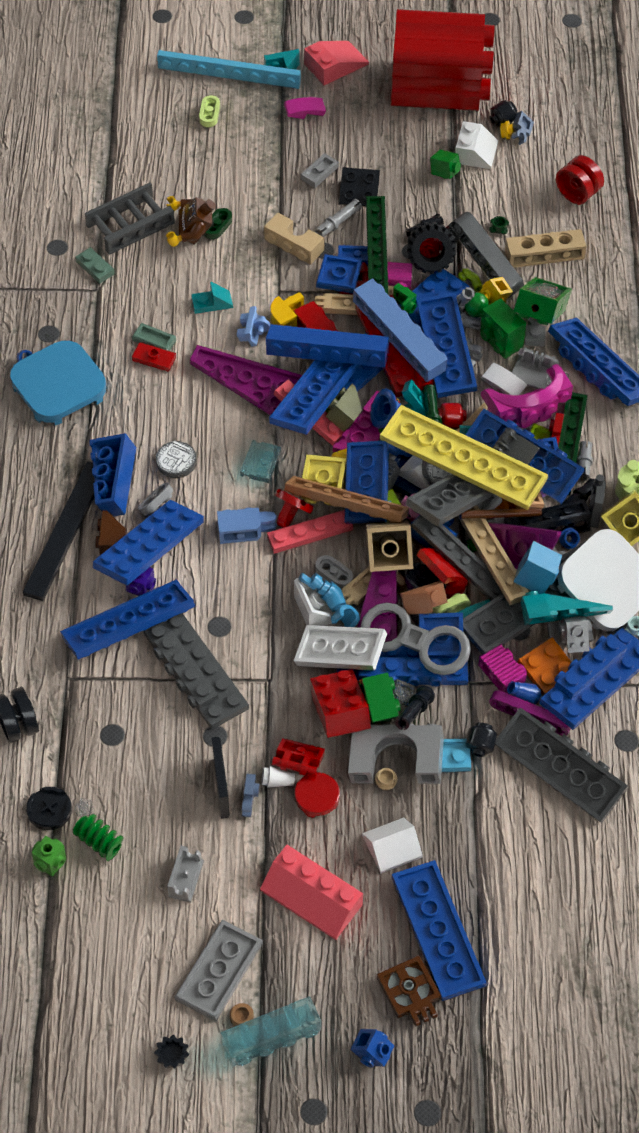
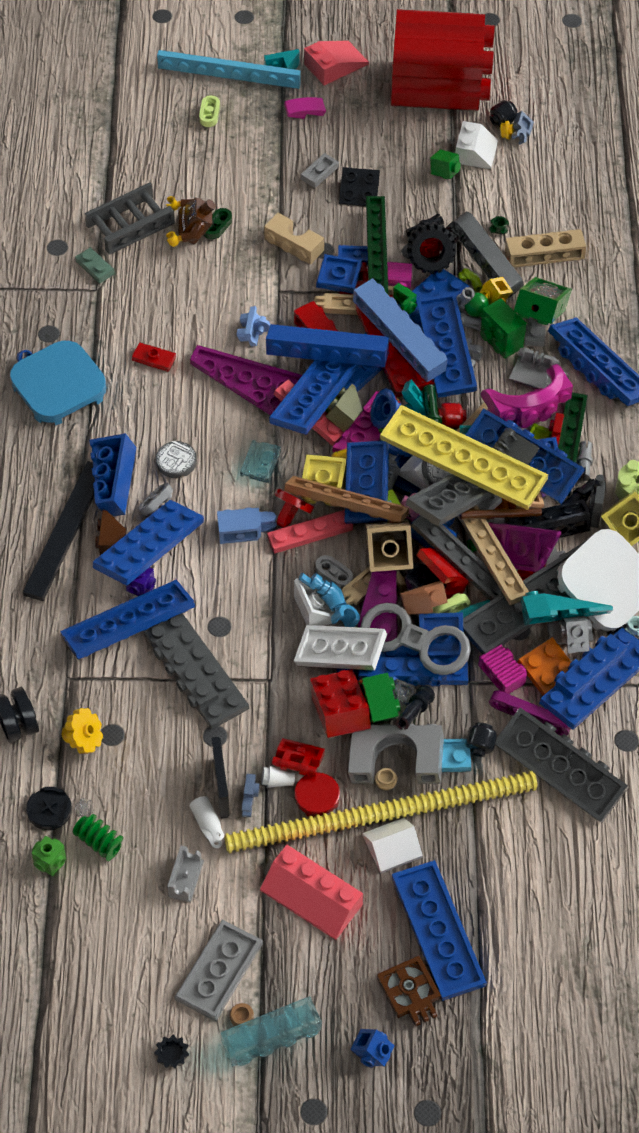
(83, 731): none -> yellow plant
(154, 337): sand green tile -> none
(207, 820): none -> white piece
(213, 300): teal slope -> none
(283, 311): yellow brick -> none
(332, 223): light grey pin -> none
(381, 811): none -> light yellow piece
(504, 380): white slope -> none
(524, 691): blue cone -> none
(538, 568): dark azure head -> none
(575, 538): blue plate -> none
(579, 179): red wheel -> none

